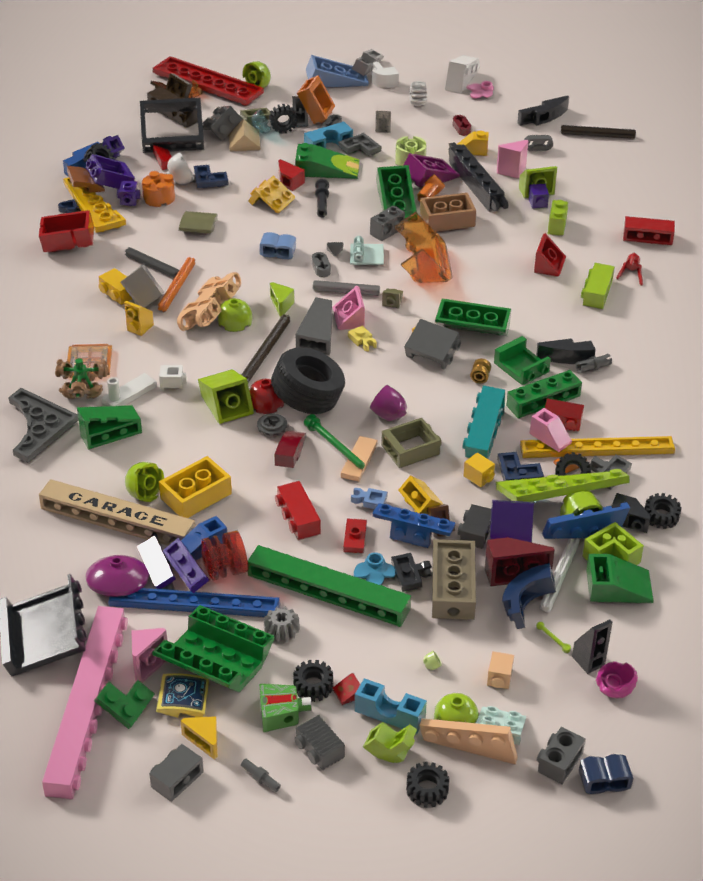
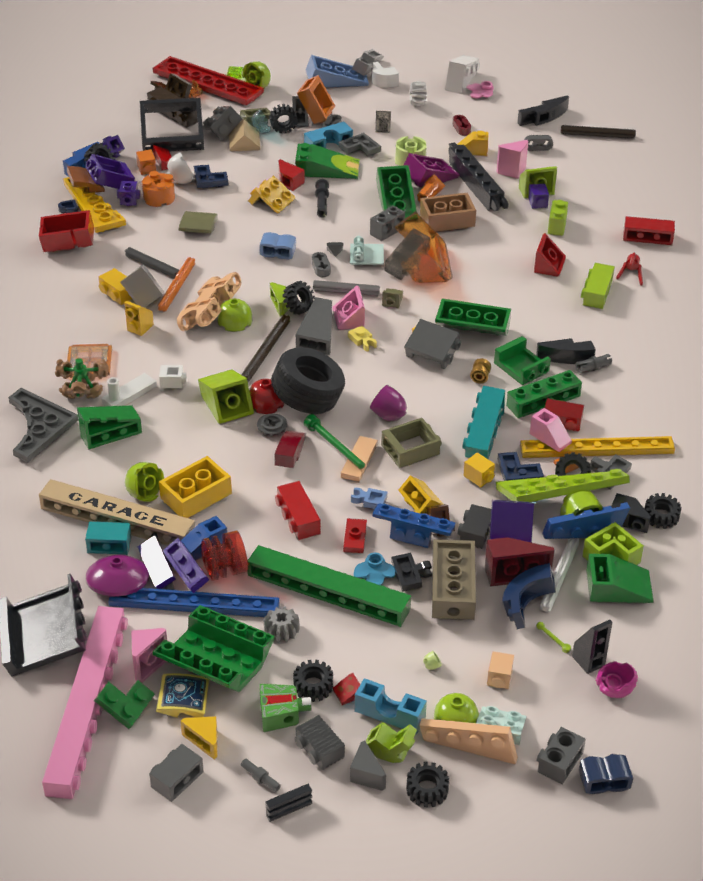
(108, 538): none -> teal brick
(146, 161): none -> orange brick
(235, 72): none -> clear neon green tile
(288, 802): none -> black tile
(292, 300): none -> black tyre
(366, 769): none -> dark grey slope
(409, 246): none -> clear smoke brick

